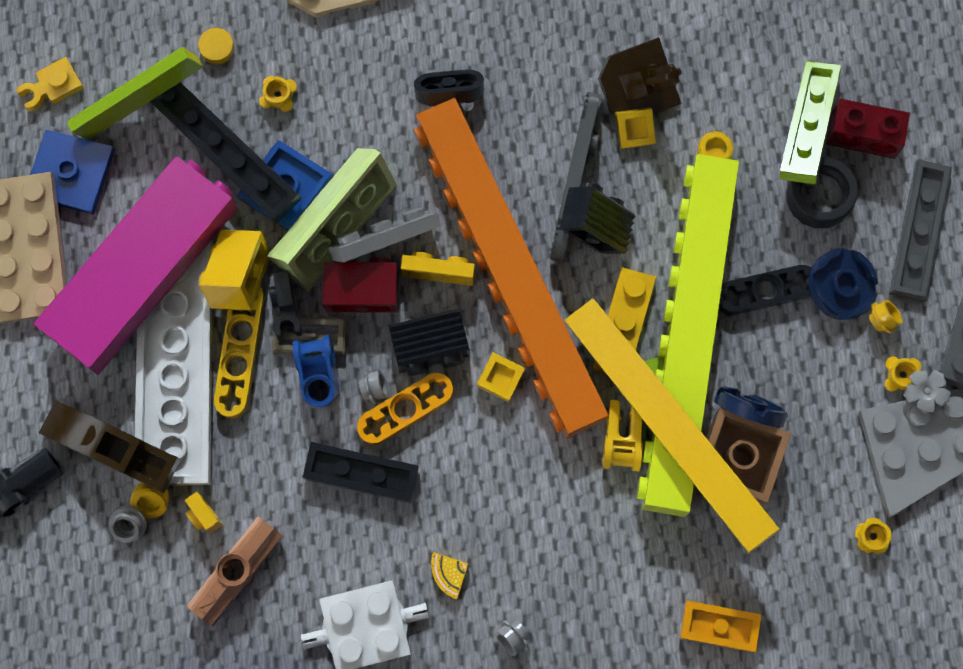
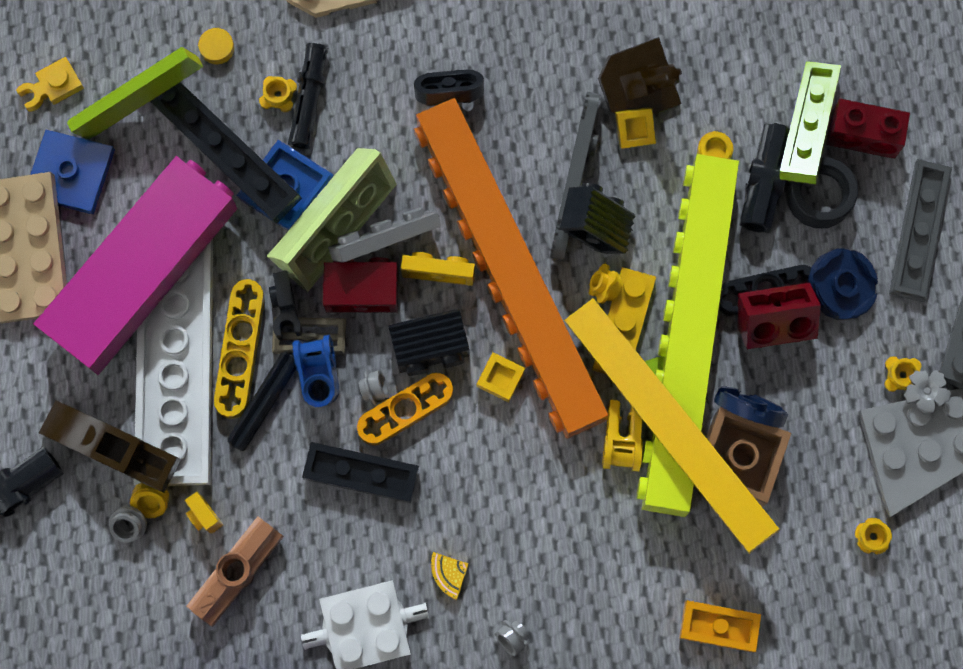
(235, 270): yellow brick -> none
(262, 402): none -> black axle
(310, 82): none -> black pin
(605, 284): none -> yellow plate
(764, 181): none -> black piece
(778, 315): none -> dark red brick
(885, 316): yellow plate -> none

